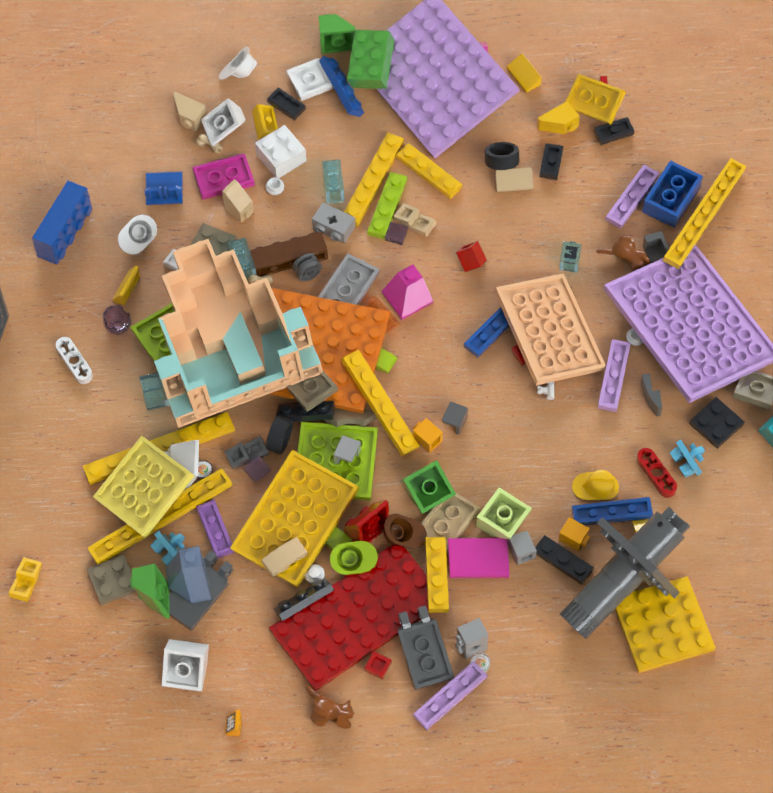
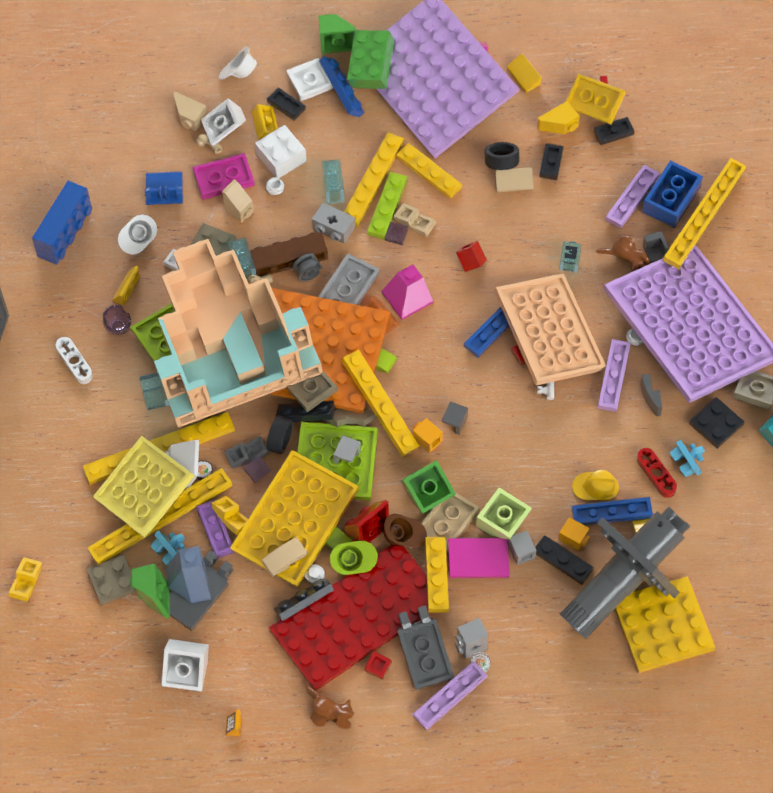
(229, 514): none -> yellow slope

